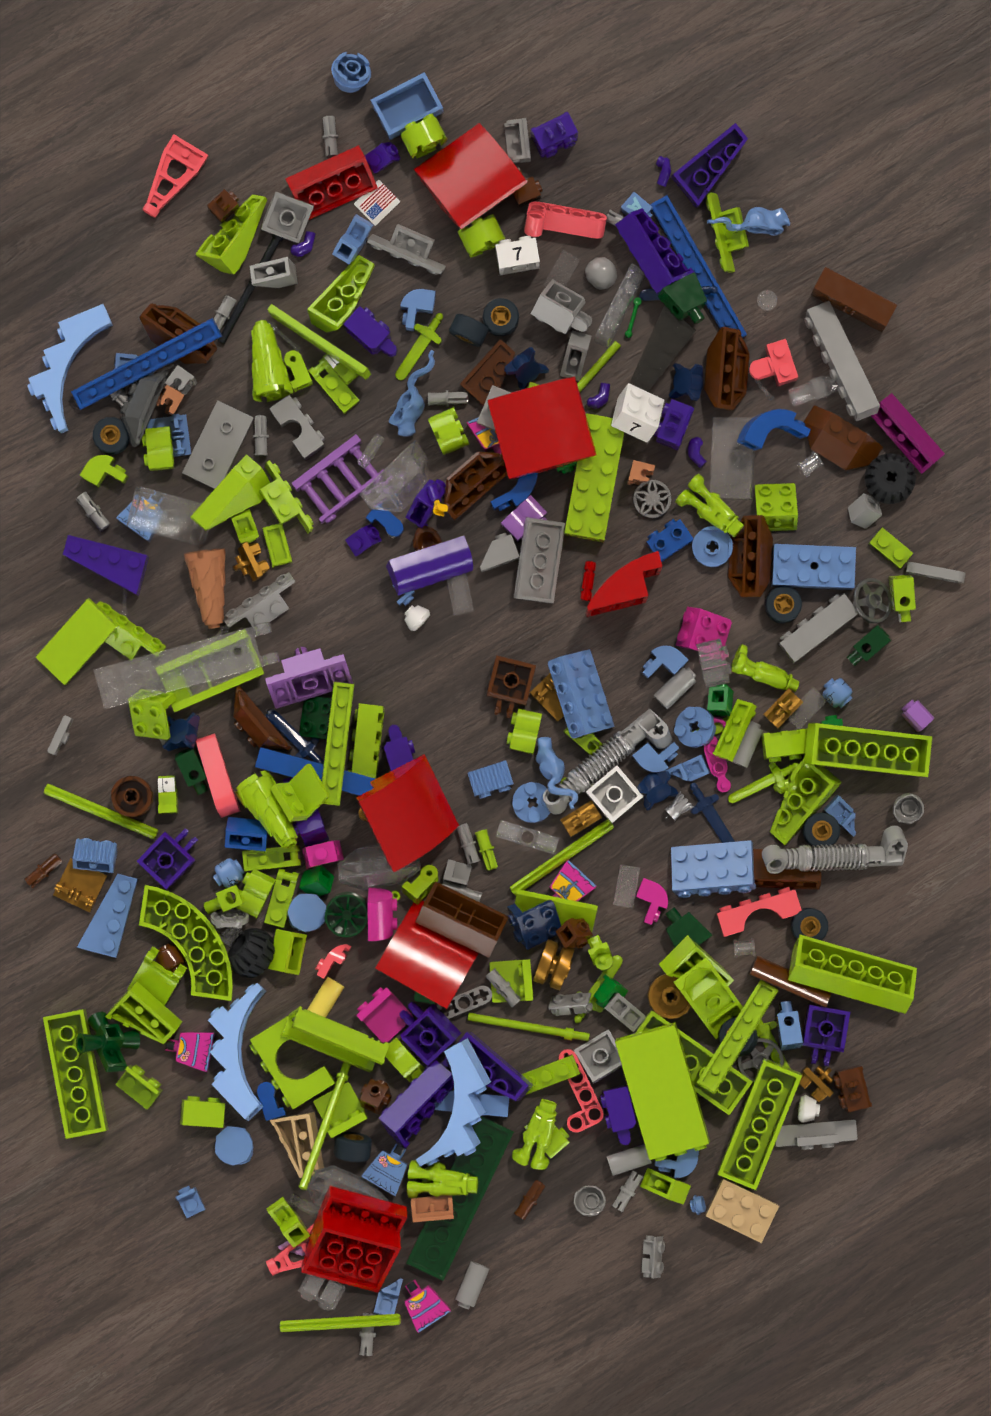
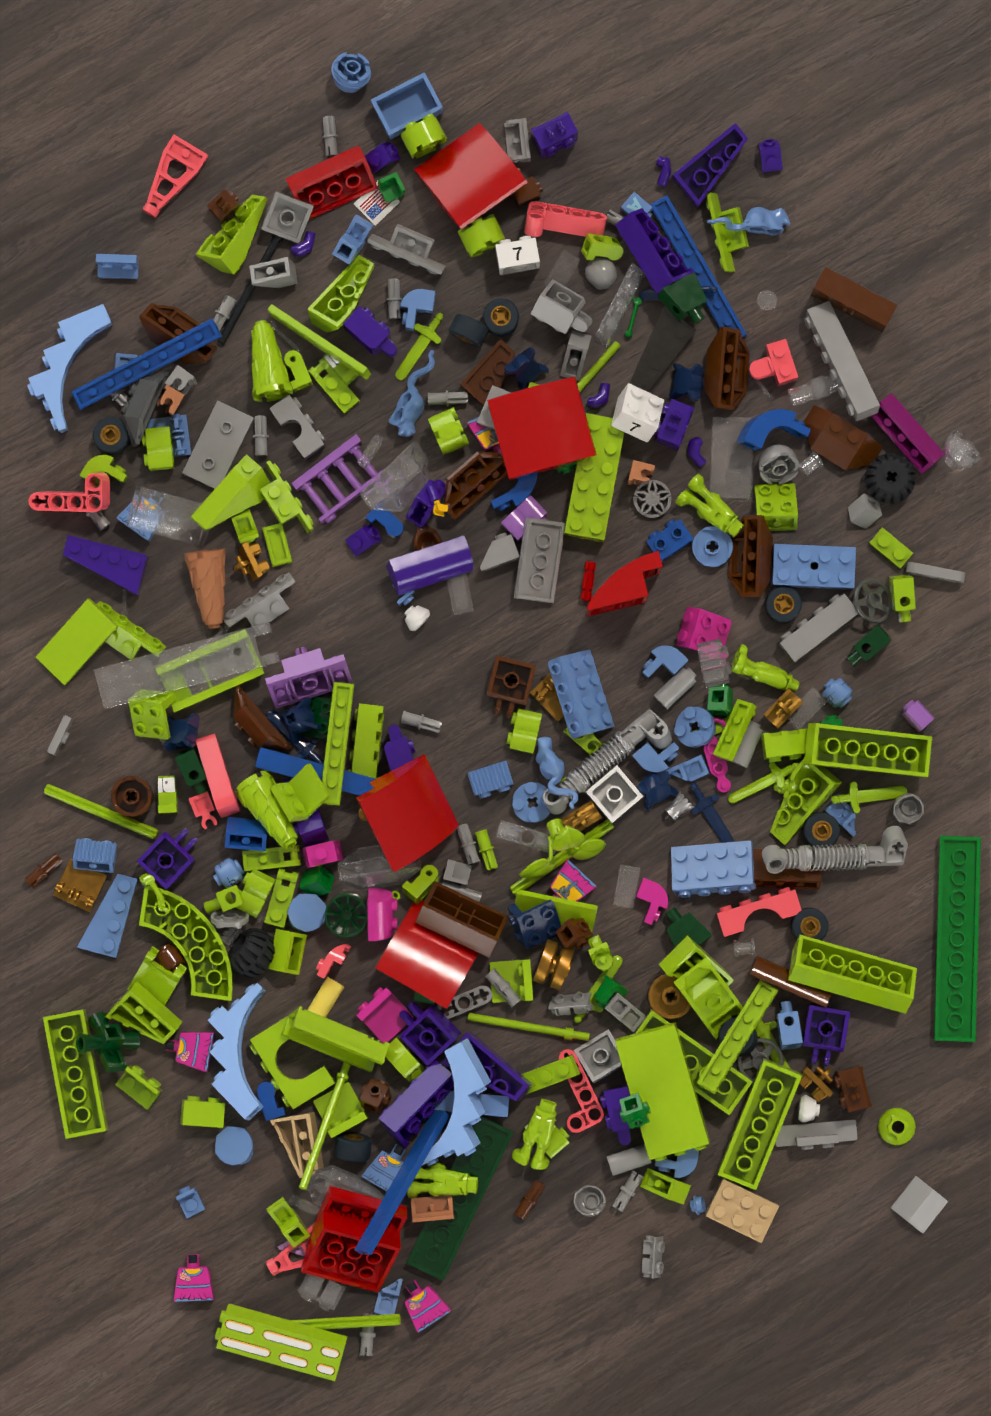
(69, 497): none -> coral beam
(117, 266): none -> medium blue bracket
(147, 879): none -> lime piece
(193, 1281): none -> dark pink torso
(202, 806): none -> coral plate
(280, 1342): none -> lime brick
(299, 719): none -> dark blue piece
(391, 188): none -> green panel
(394, 299): none -> light grey axle
(401, 1183): none -> blue tile
(421, 722): none -> light grey axle
(472, 1285): light grey brick -> none
(559, 840): none -> lime plant
(601, 246): none -> lime leg
(634, 1111): none -> green brick
(770, 155): none -> dark purple bracket
(778, 464): none -> light grey cylinder
(855, 797): none -> lime sword
(885, 1126): none -> lime piece
(919, 1204): none -> light grey slope
(957, 938): none -> green plate
(960, 451): none -> clear cylinder

